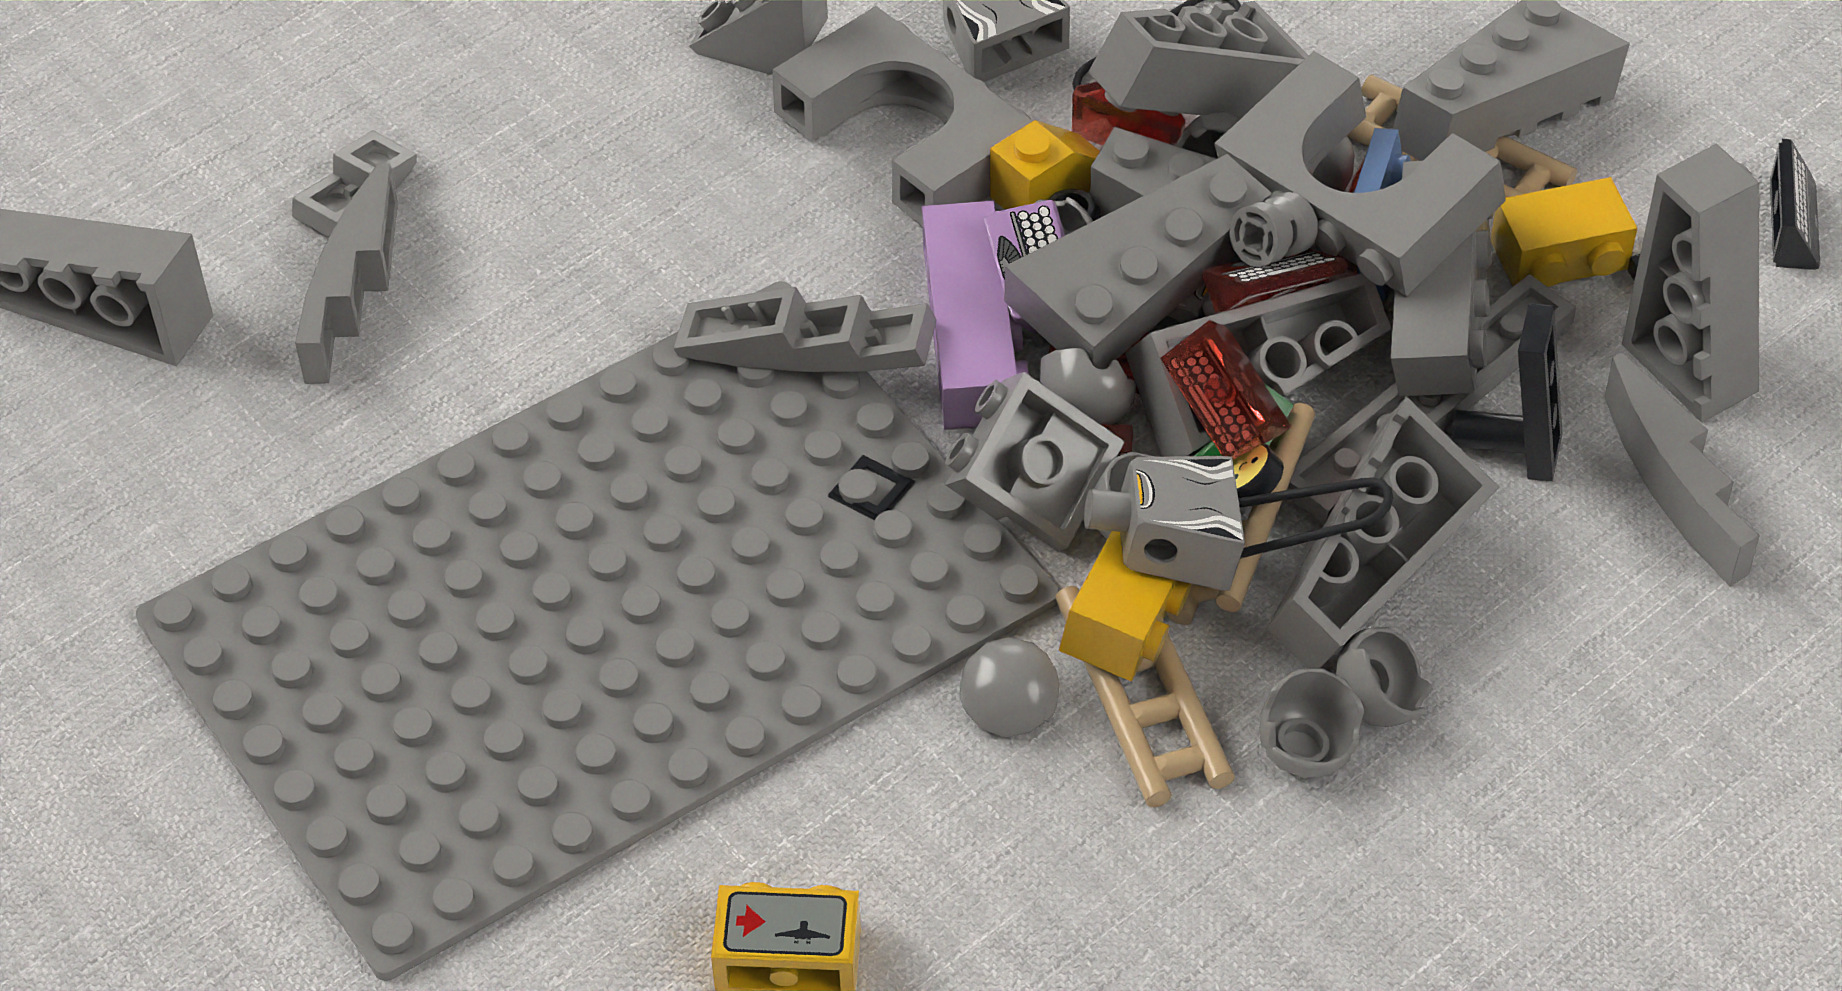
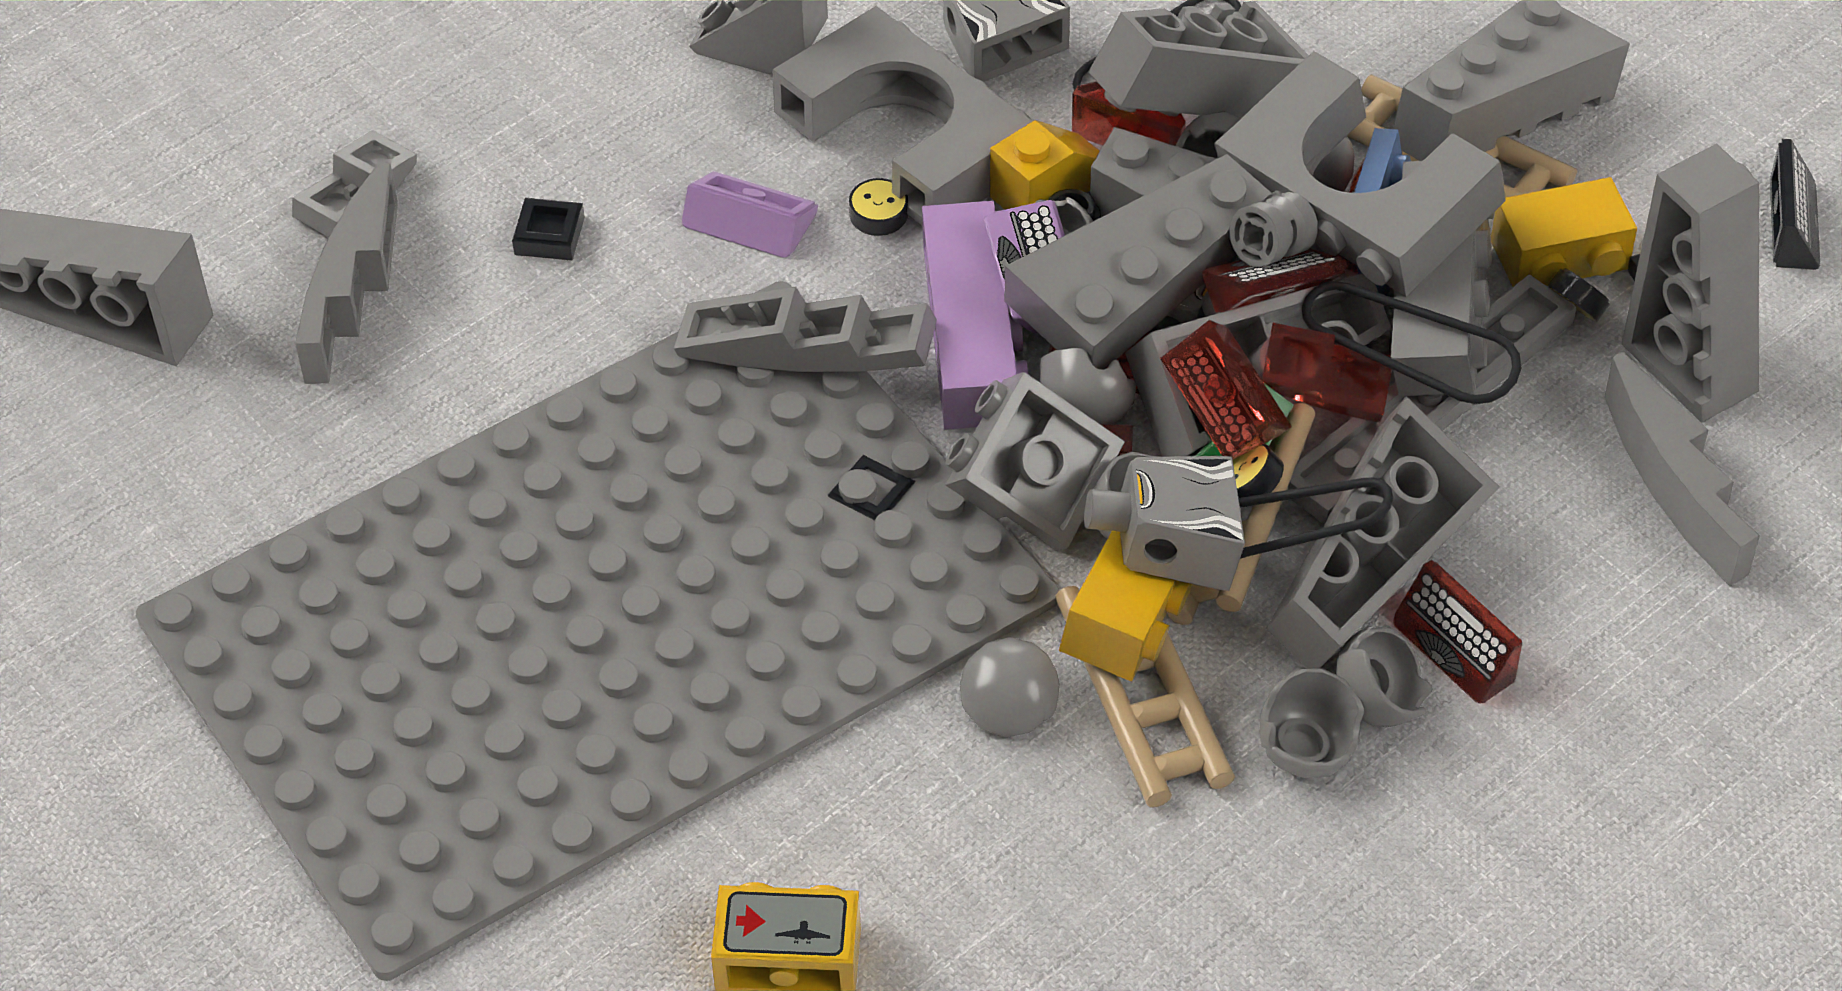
(548, 229): none -> black tile
(747, 213): none -> lavender slope
(876, 209): none -> tile
(1323, 374): none -> clear red slope
(1424, 313): none -> black piece
(1458, 634): none -> slope
(1540, 426): black piece -> none
(1580, 293): none -> black tile

